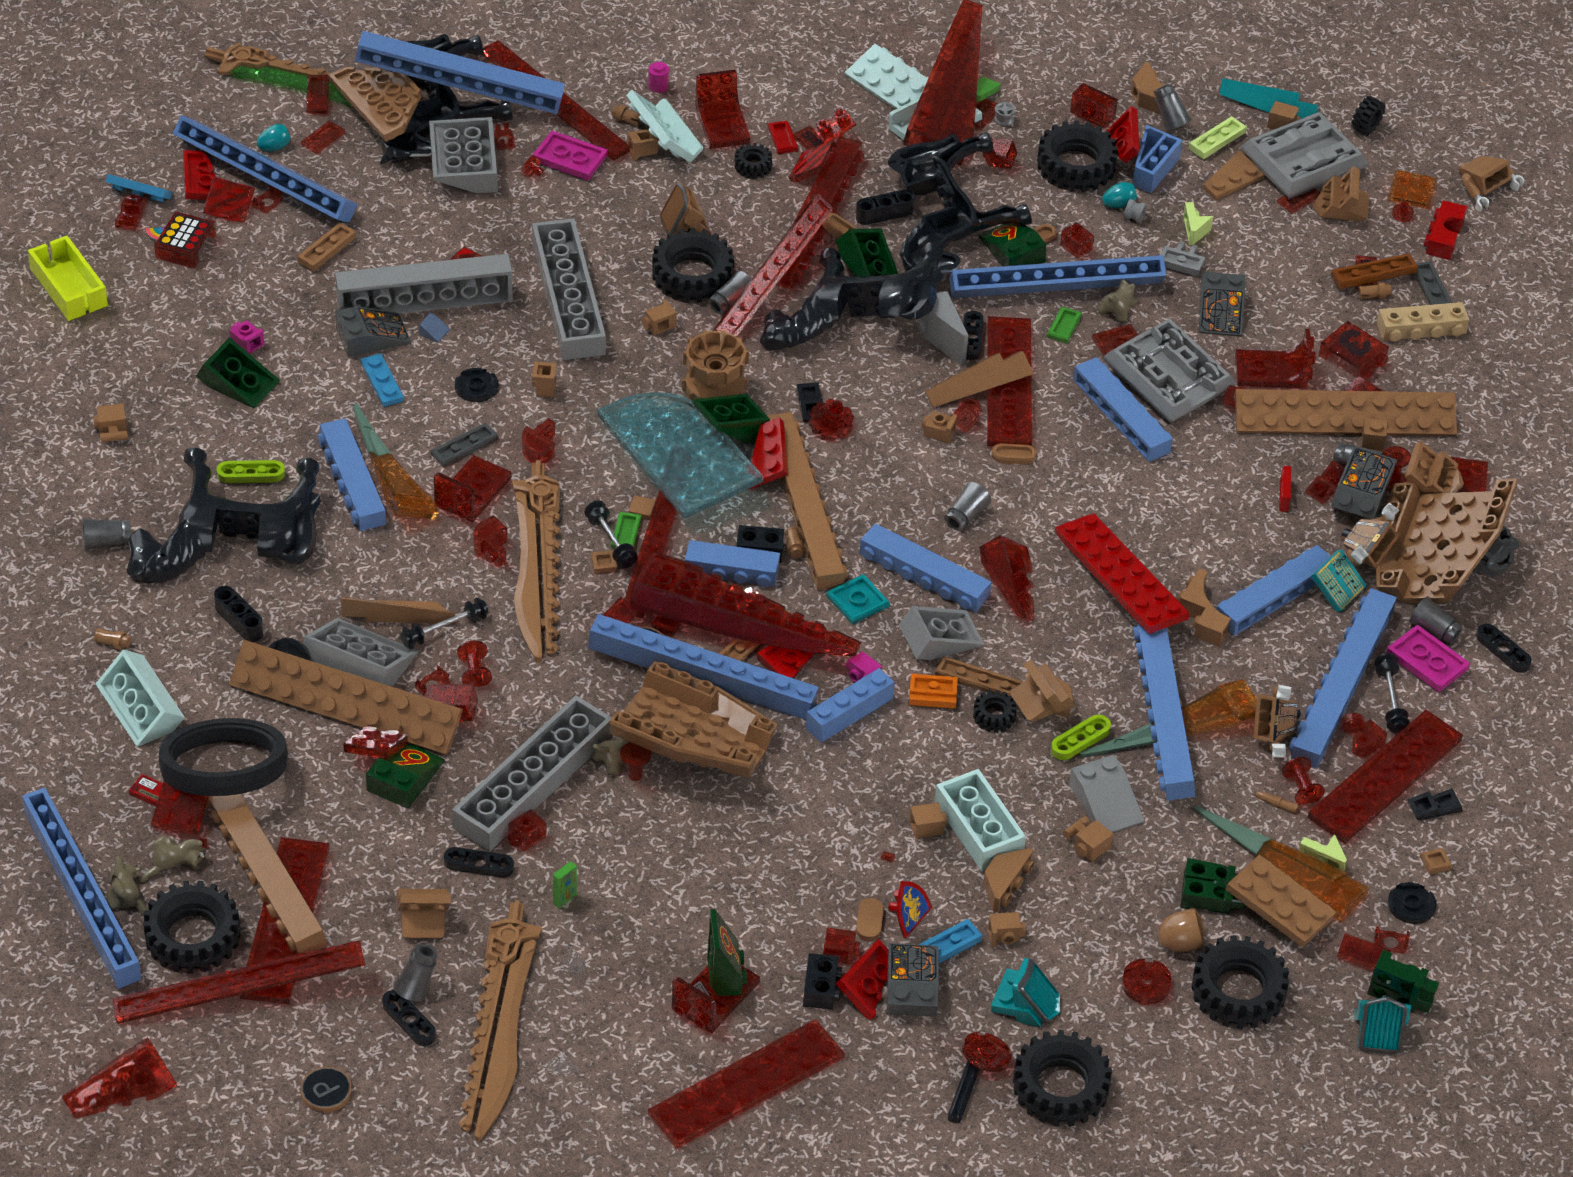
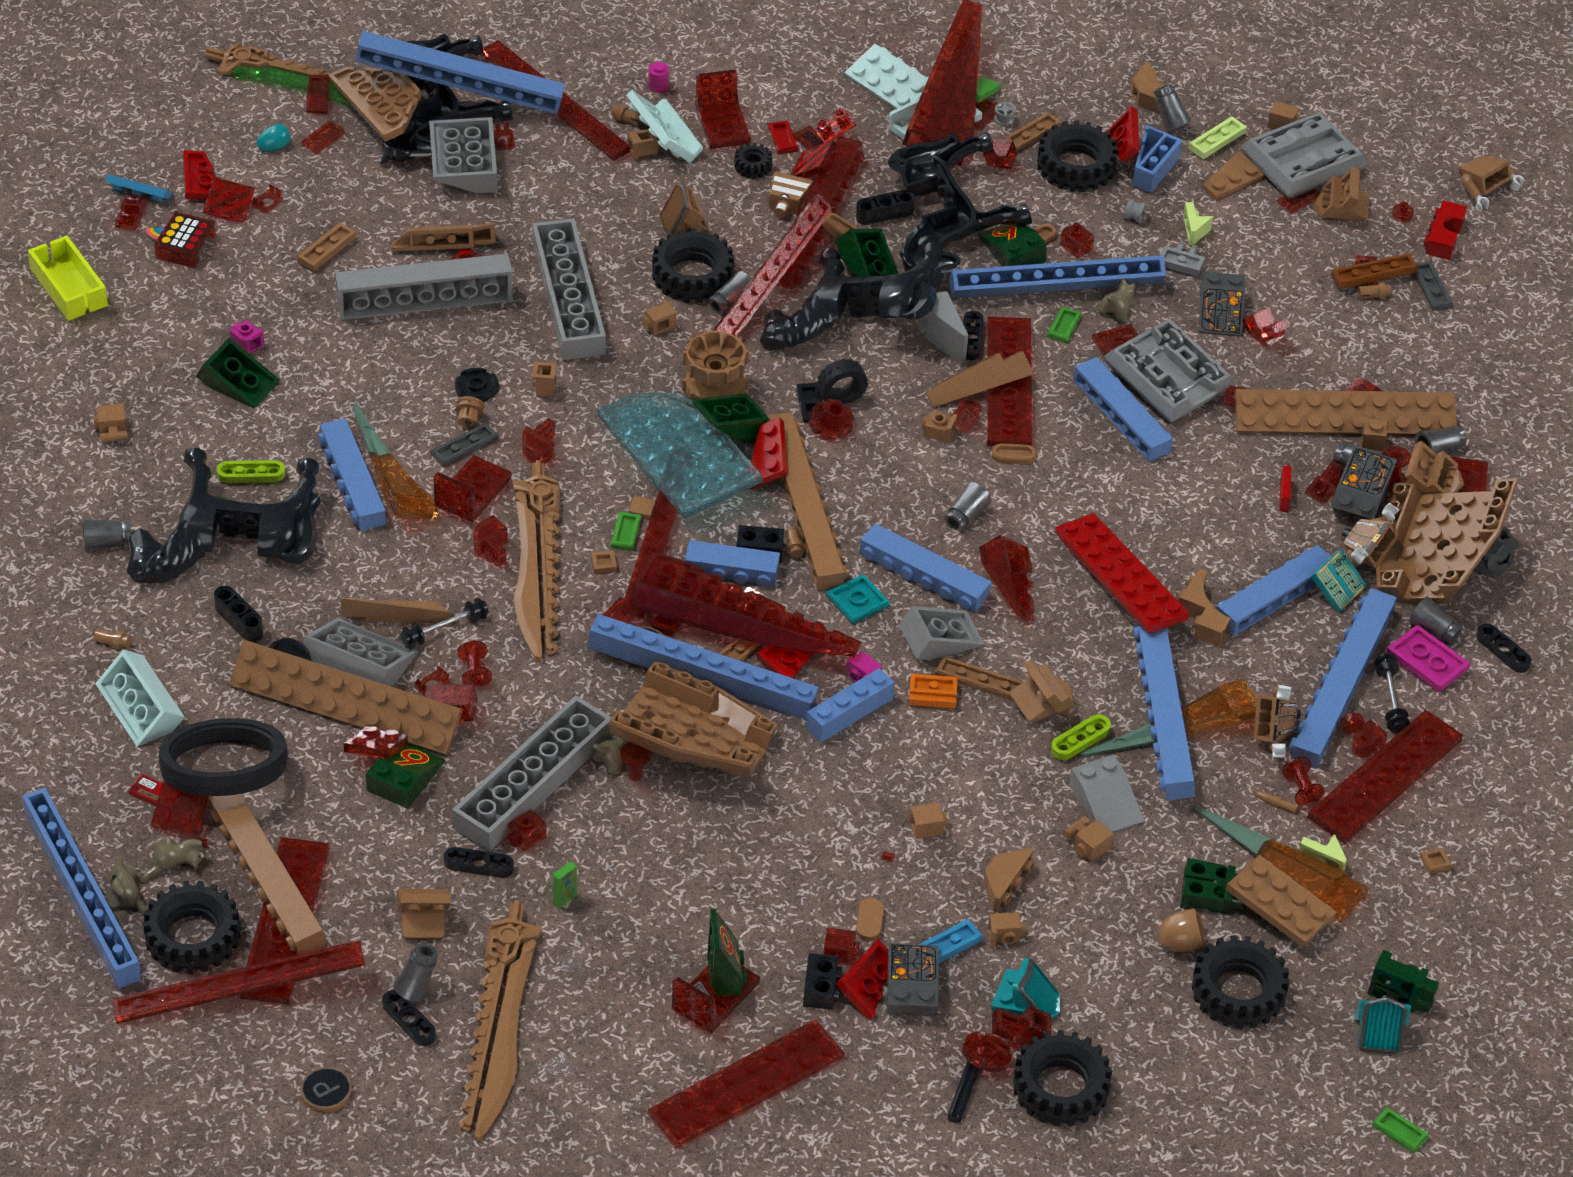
(127, 1077): clear red wedge -> none
(265, 169): medium blue brick -> none
(369, 330): dark grey slope -> none
(382, 380): dark azure plate -> none
(433, 328): sand blue slope -> none
(445, 237): none -> medium nougat wedge
(469, 409): none -> medium nougat piece
(532, 166): clear red tile -> none
(570, 155): dark pink plate -> none
(622, 554): black axle -> none
(788, 193): none -> medium nougat torso
(838, 371): none -> black tyre
(910, 906): shield -> none
(979, 817): light aqua brick -> none
(994, 700): black tyre -> none
(1020, 1028): none -> clear red brick
(1033, 131): none -> medium nougat tile
(1093, 105): clear red brick -> none
(1119, 195): teal animal -> none
(1146, 993): clear red plate -> none
(1264, 327): none -> clear red brick
(1265, 97): teal wedge -> none
(1277, 368): clear red bracket -> none
(1355, 348): clear red panel -> none
(1360, 951): clear red plate -> none
(1368, 115): black tyre -> none
(1400, 1130): none -> bright green tile
(1402, 939): clear red piece -> none
(1404, 904): black tile -> none
(1412, 188): clear orange plate -> none
(1422, 321): tan brick -> none
(1428, 806): black slope -> none
(1443, 439): none -> flat silver plant

